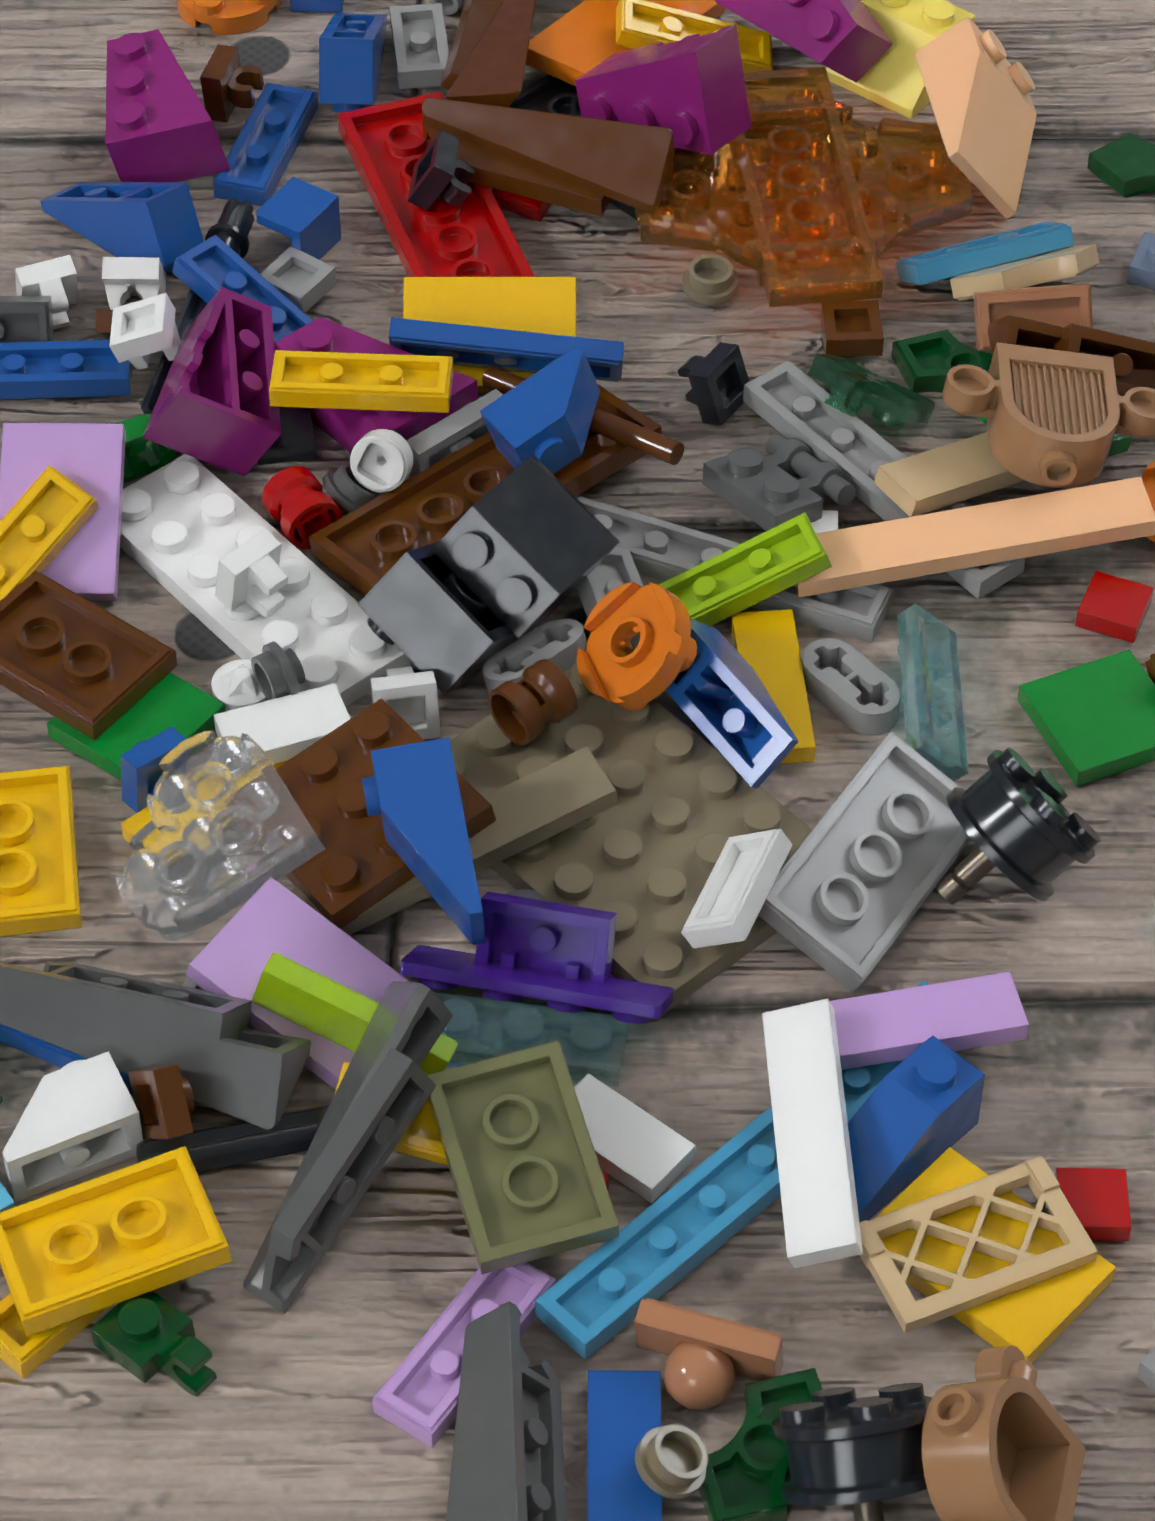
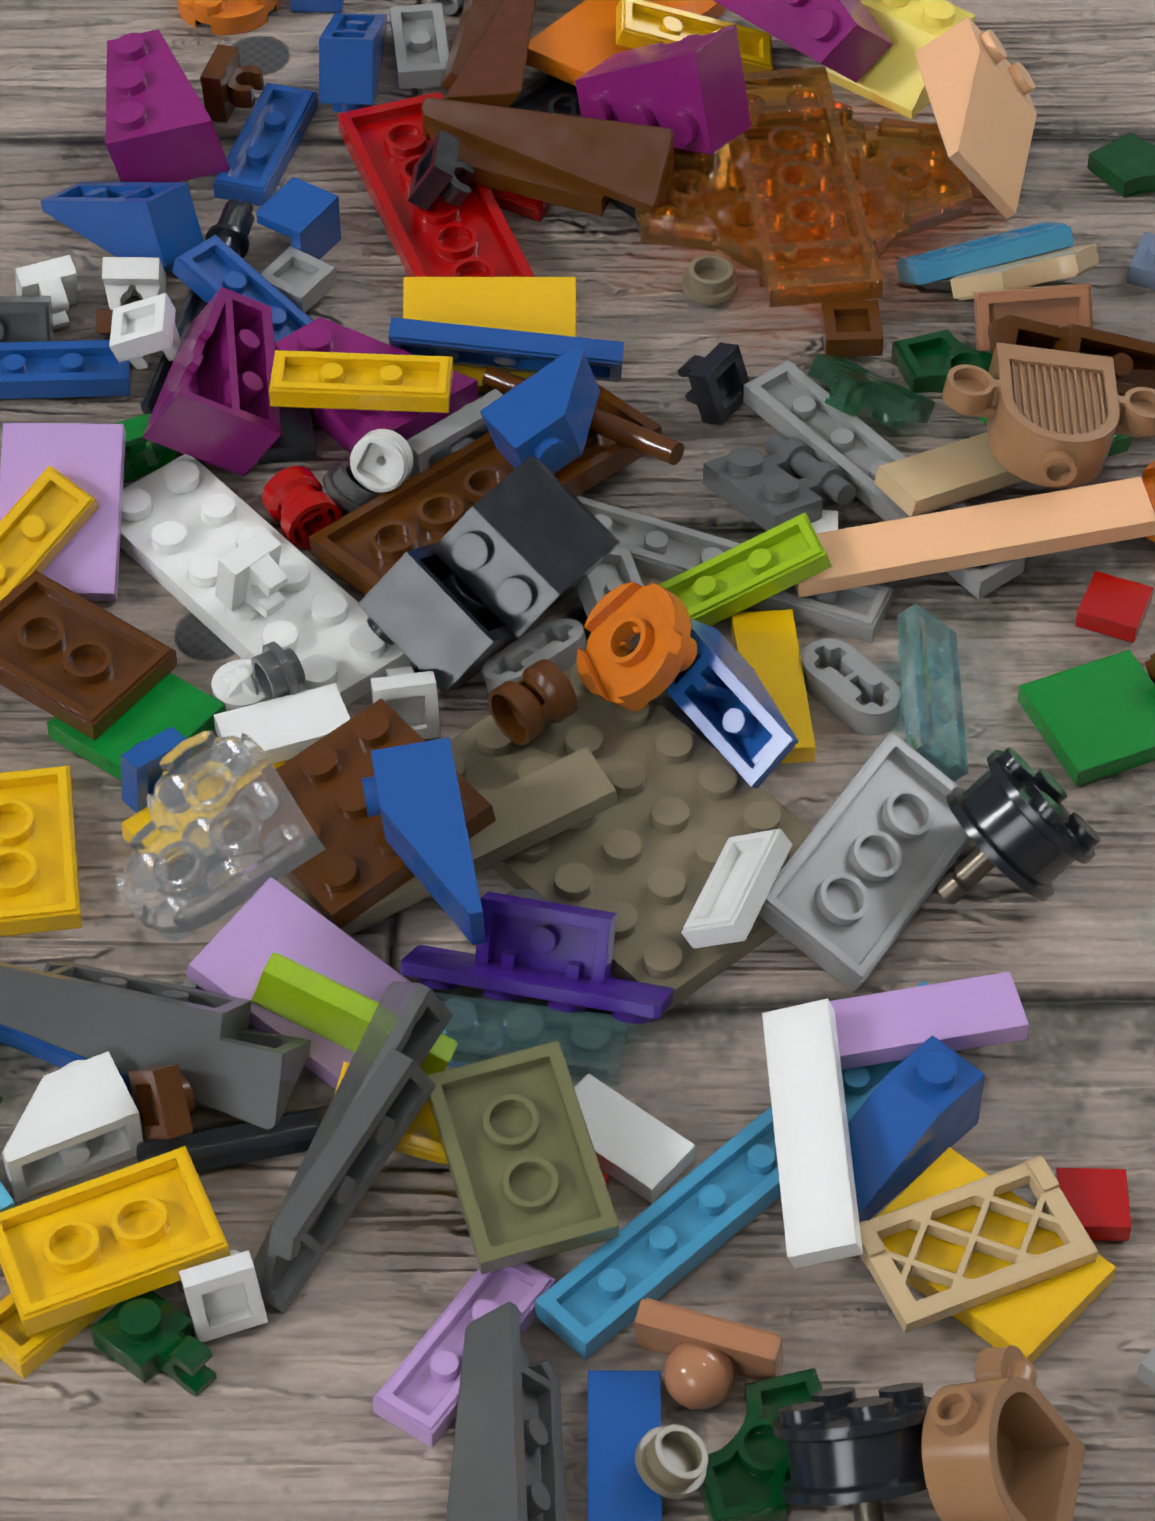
(223, 1296): none -> white tile

